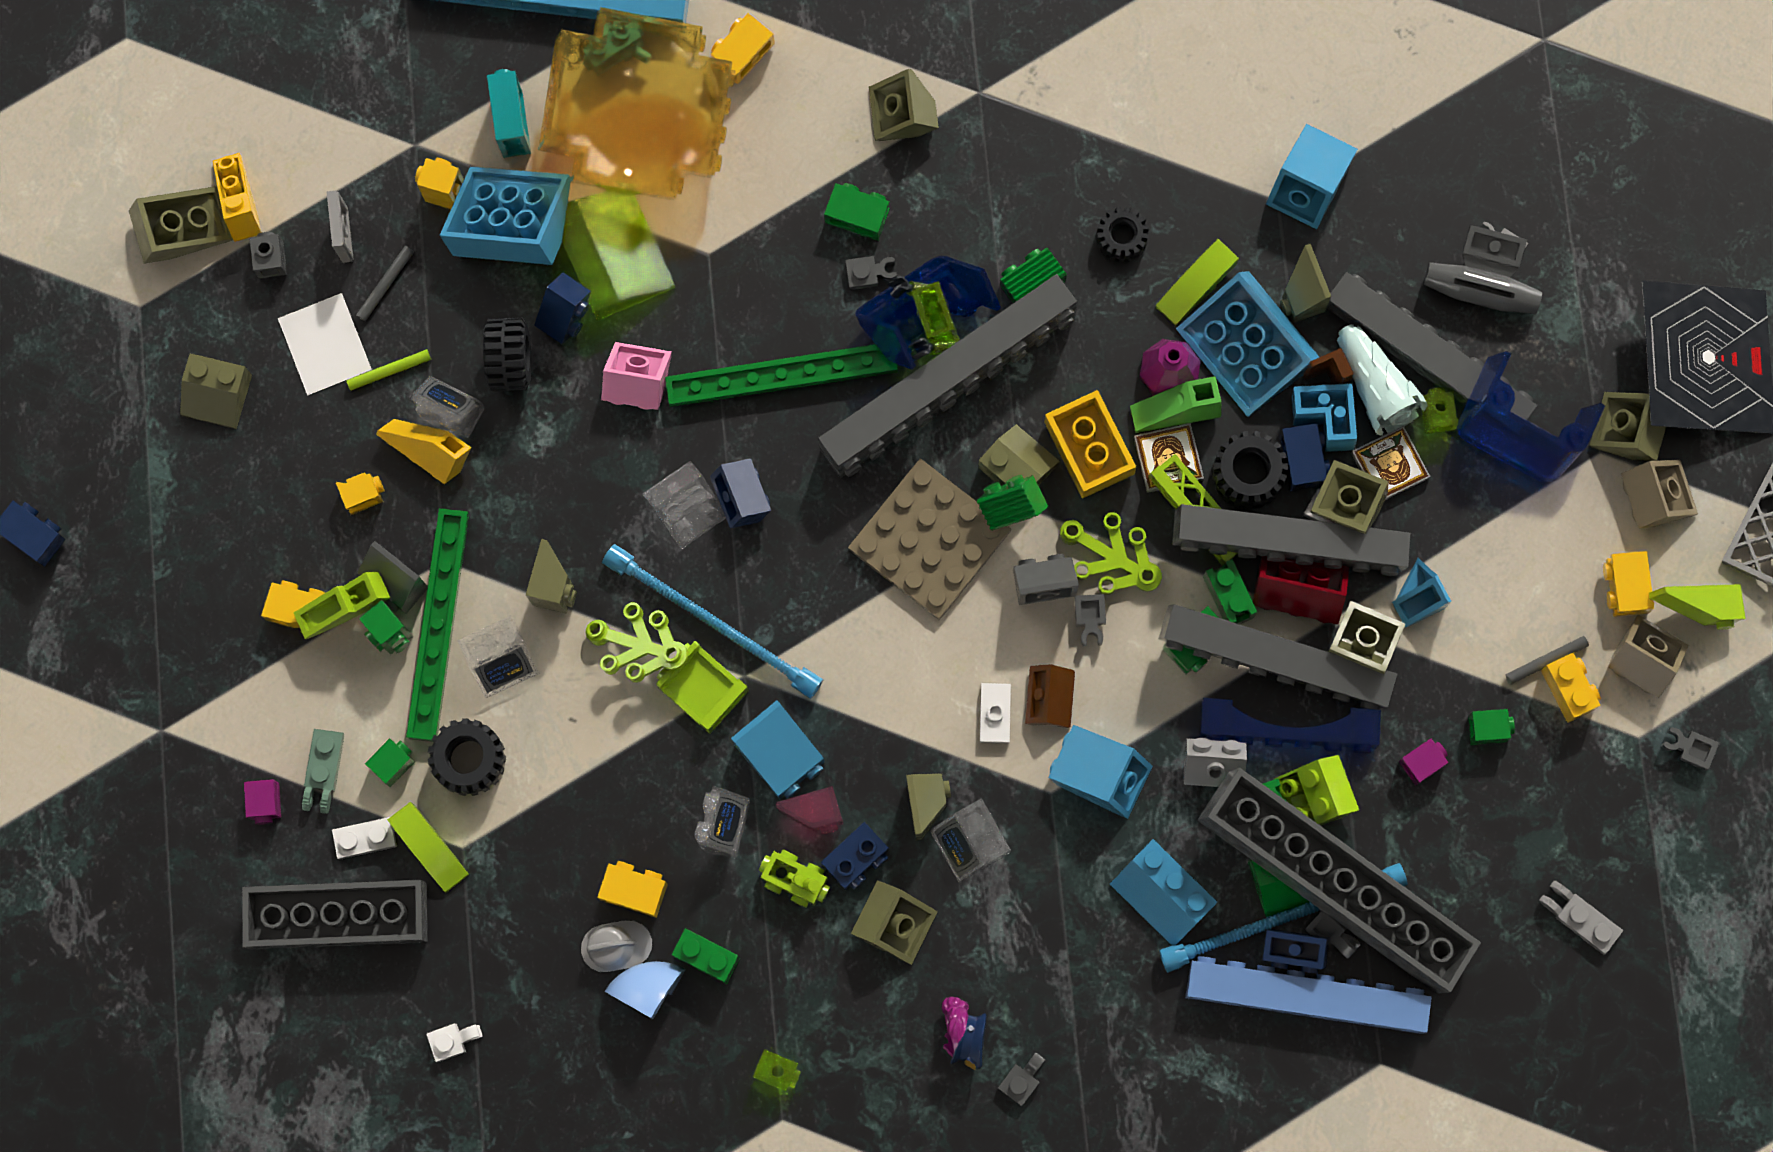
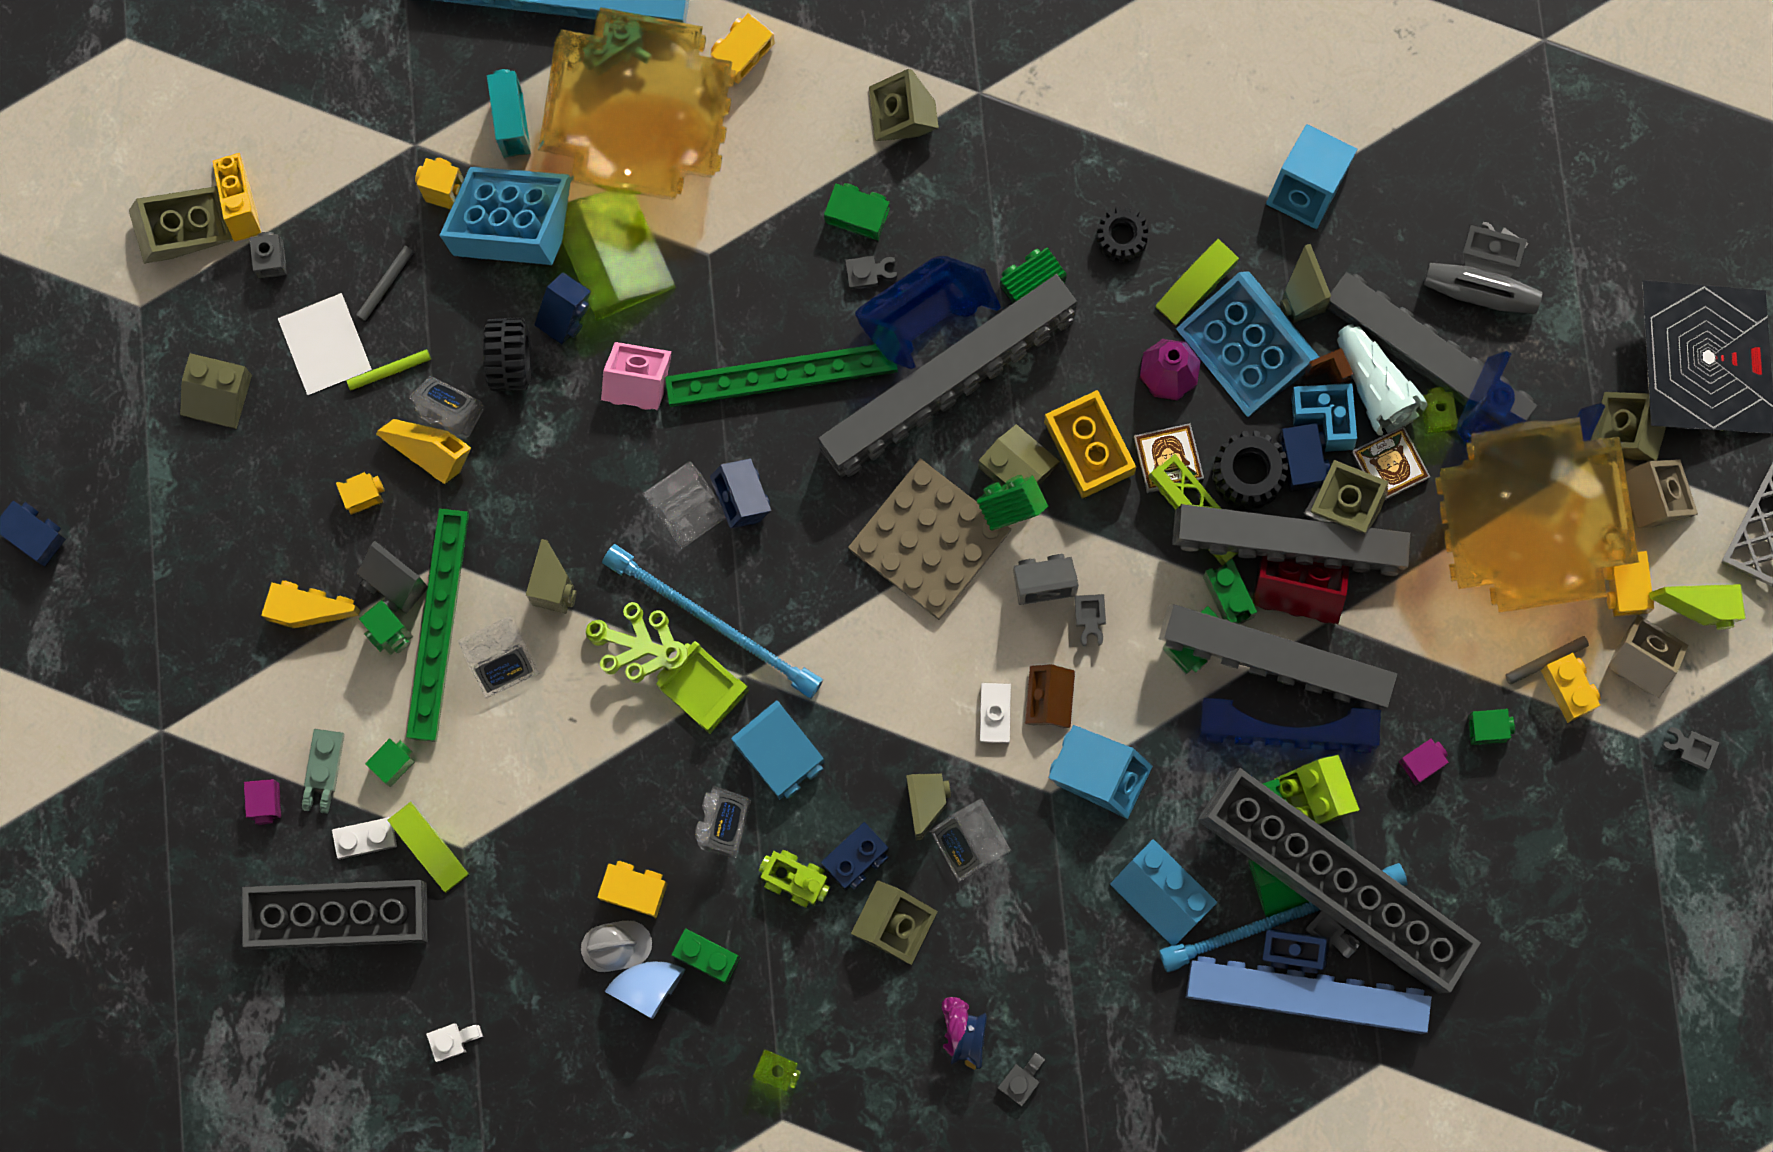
(340, 226): light grey tile -> none
(341, 604): lime slope -> none
(449, 739): black tyre -> none
(814, 810): clear pink slope -> none
(933, 314): clear neon green torso -> none
(1114, 557): lime plant -> none
(1179, 405): bright green slope -> none
(1211, 760): light grey brick -> none
(1367, 637): olive slope -> none
(1420, 595): dark azure slope -> none
(1537, 514): none -> clear yellow windscreen
(1583, 919): light grey hinge -> none

